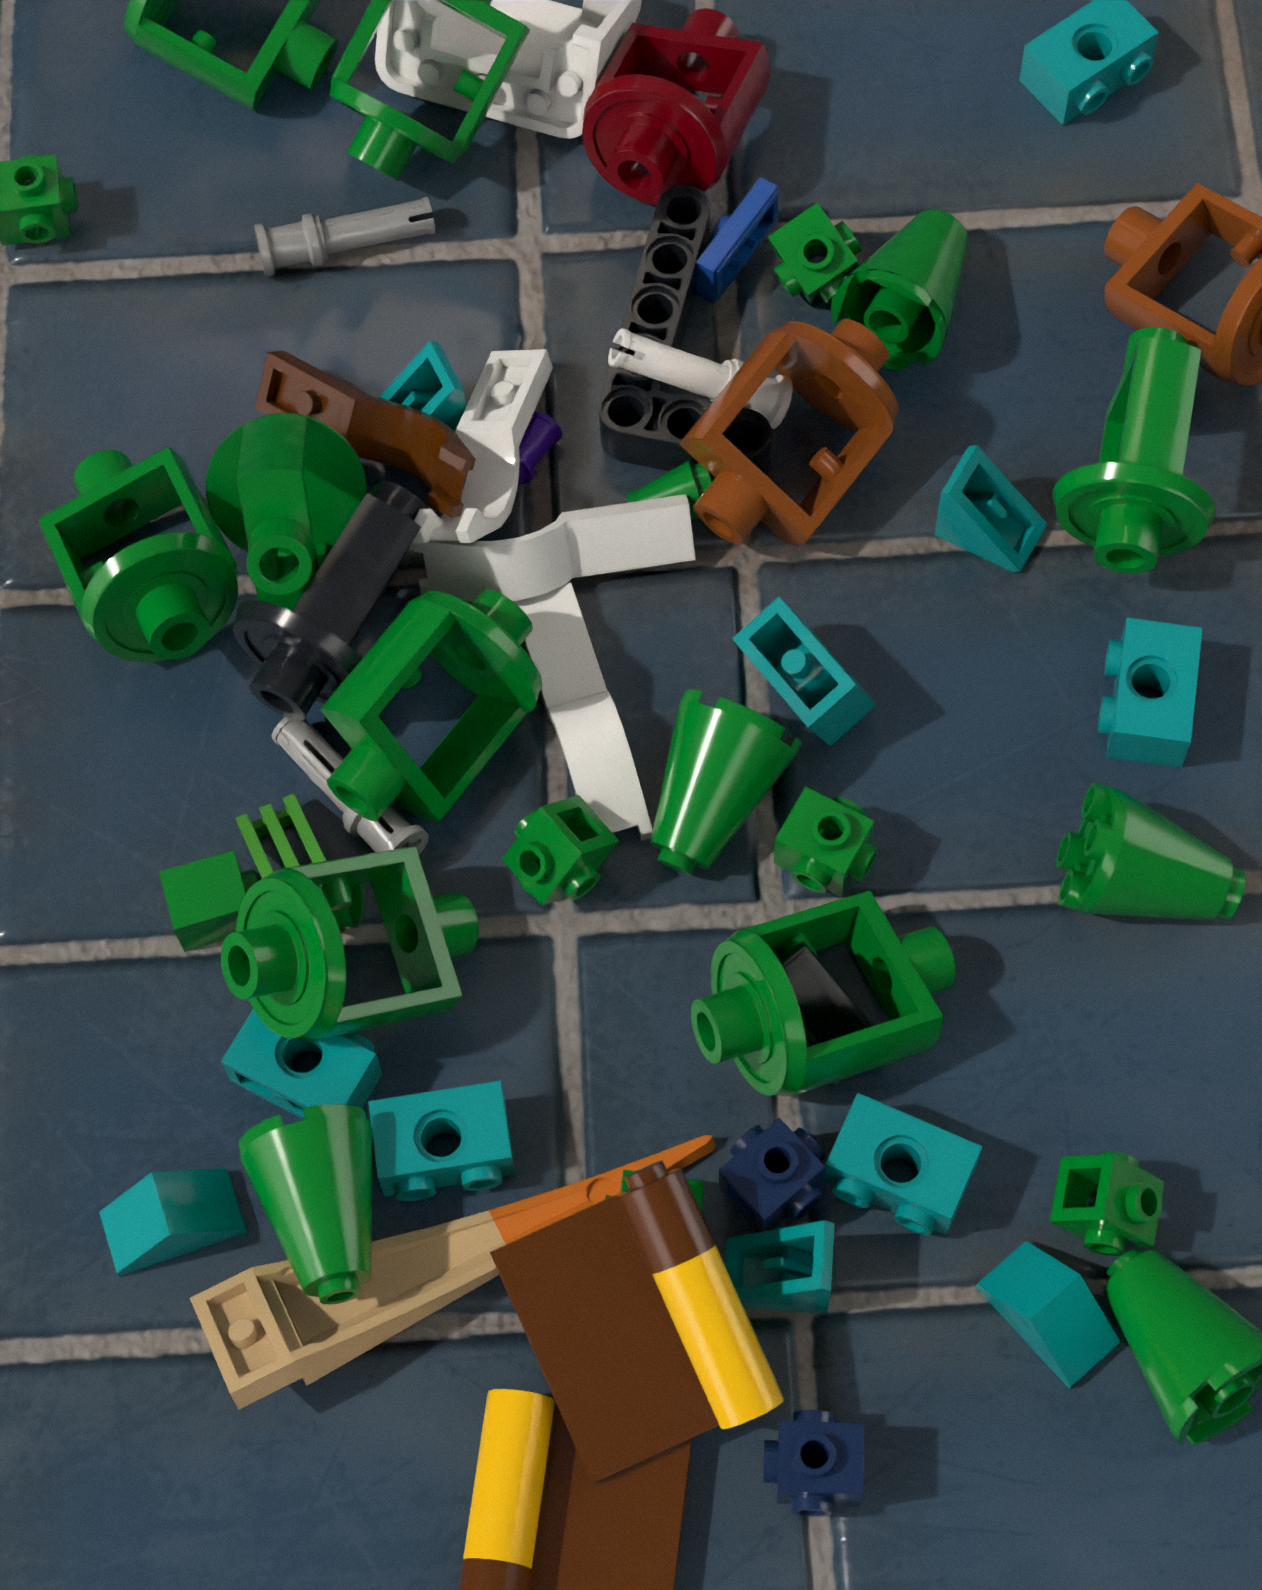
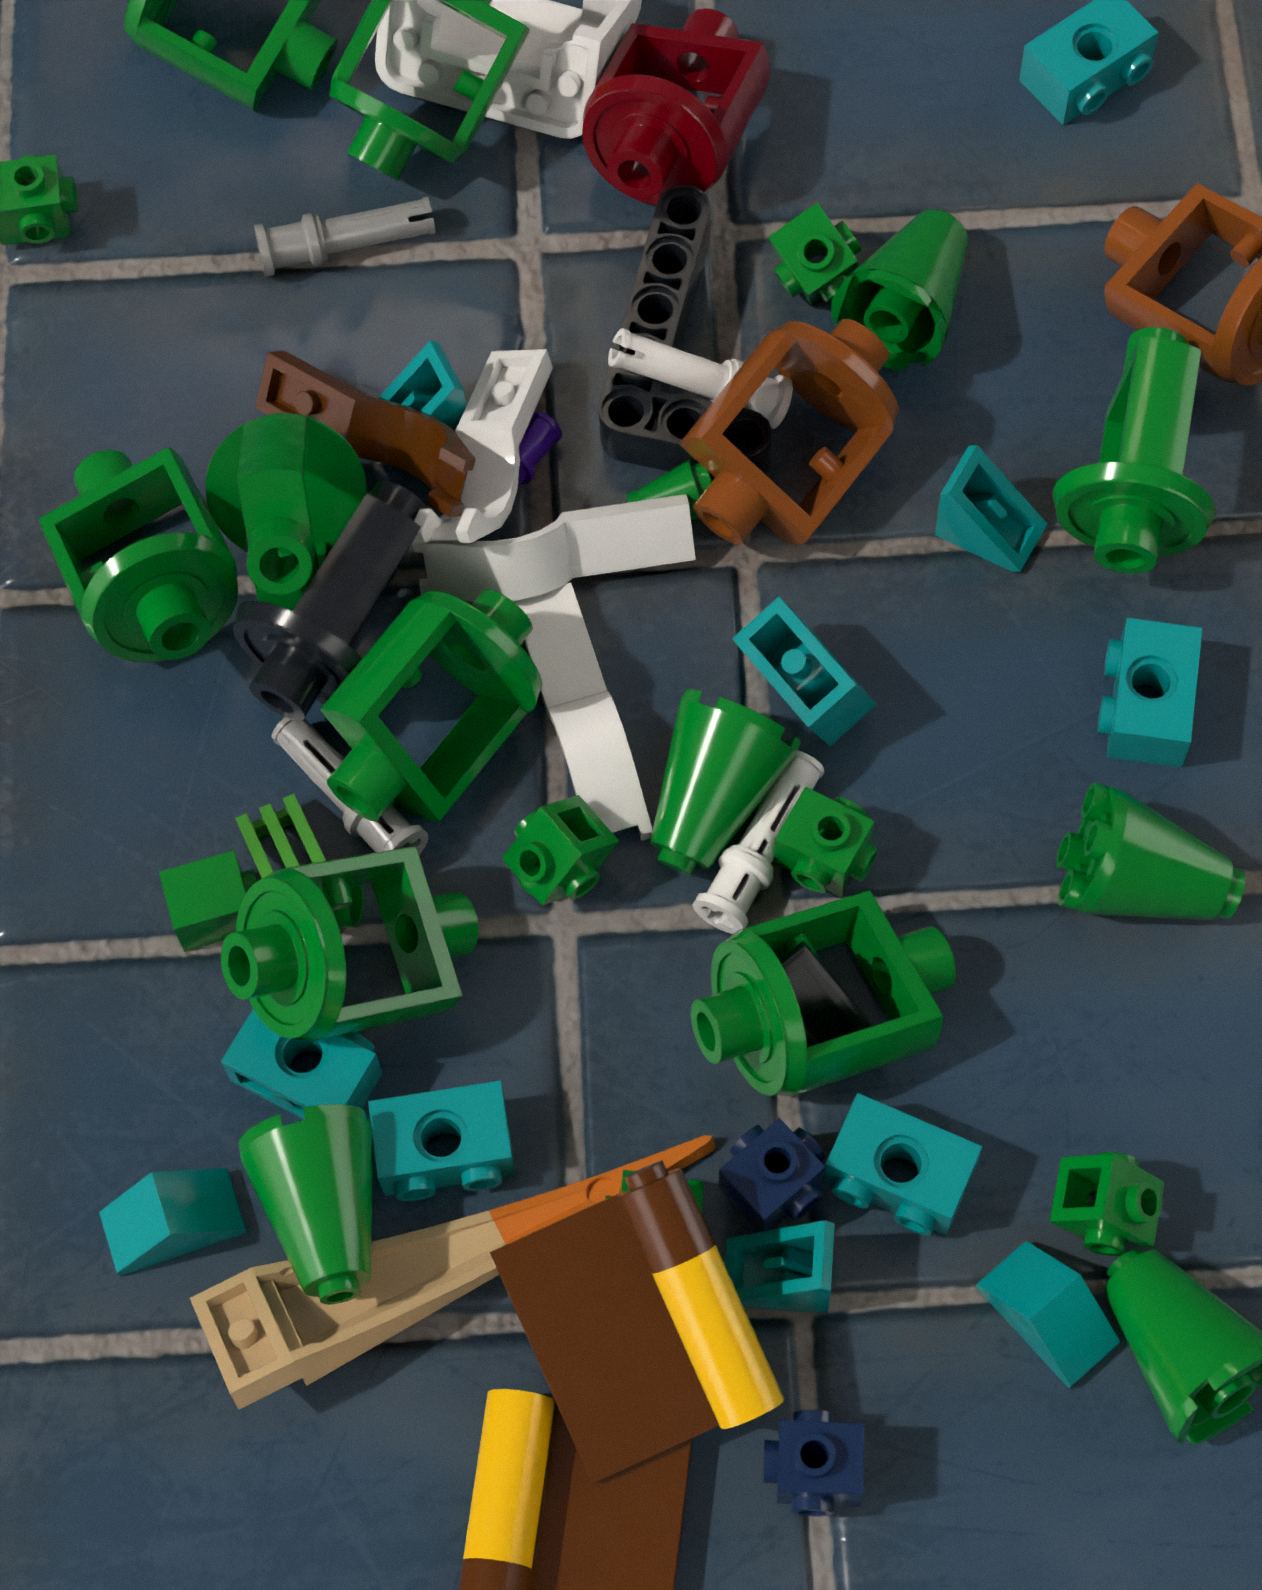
(736, 240): blue plate -> none
(748, 865): none -> white pin

